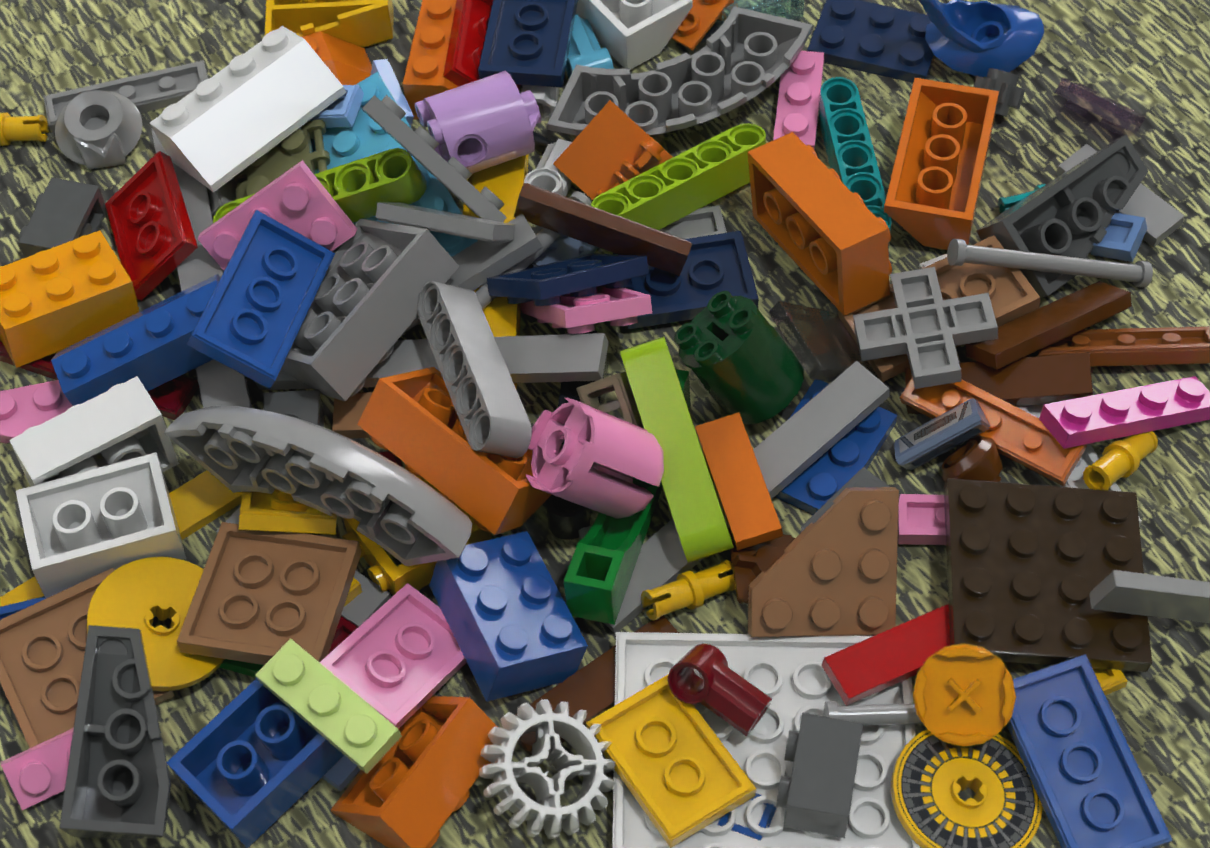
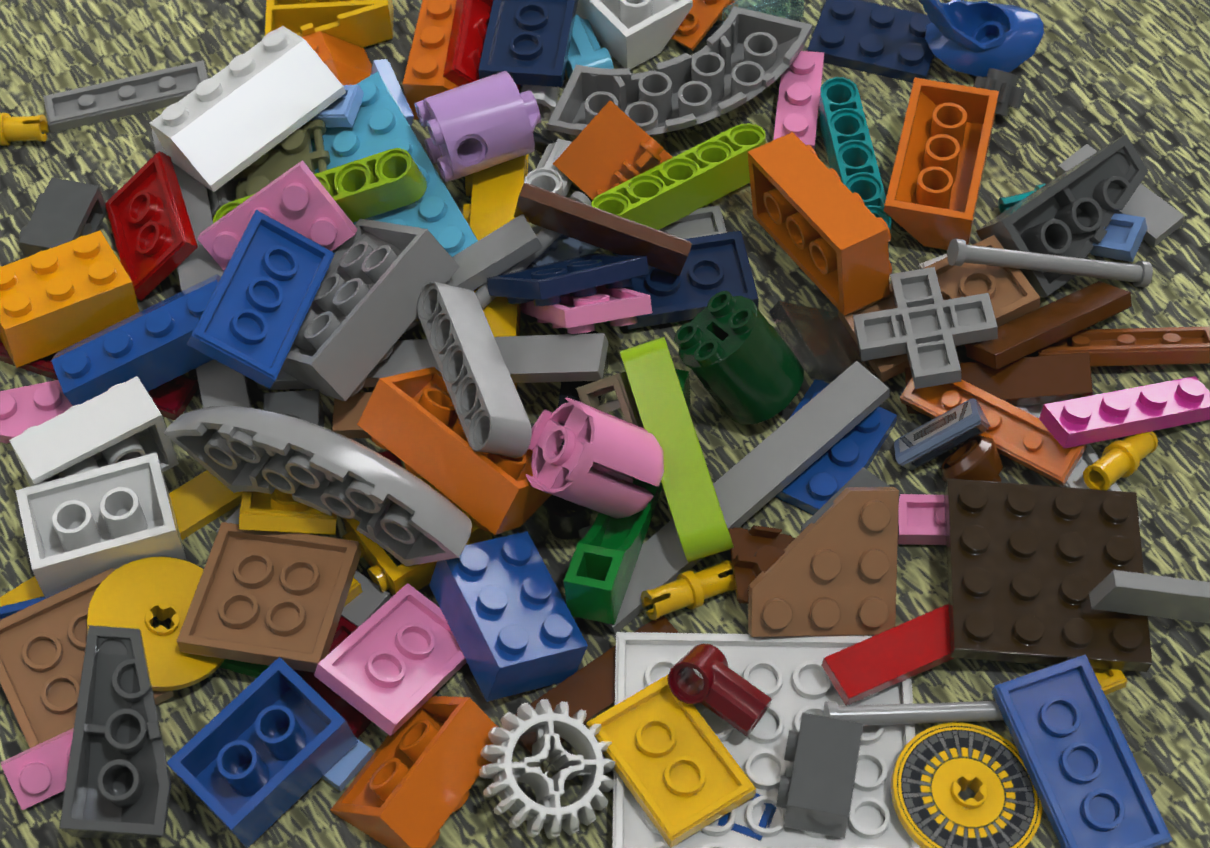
(98, 129): light grey piece -> none
(329, 706): yellowish green plate -> none
(421, 147): light grey plate -> none
(445, 222): light grey tile -> none
(738, 481): orange tile -> none
(964, 694): light orange tile -> none
(1084, 99): clear purple plate -> none

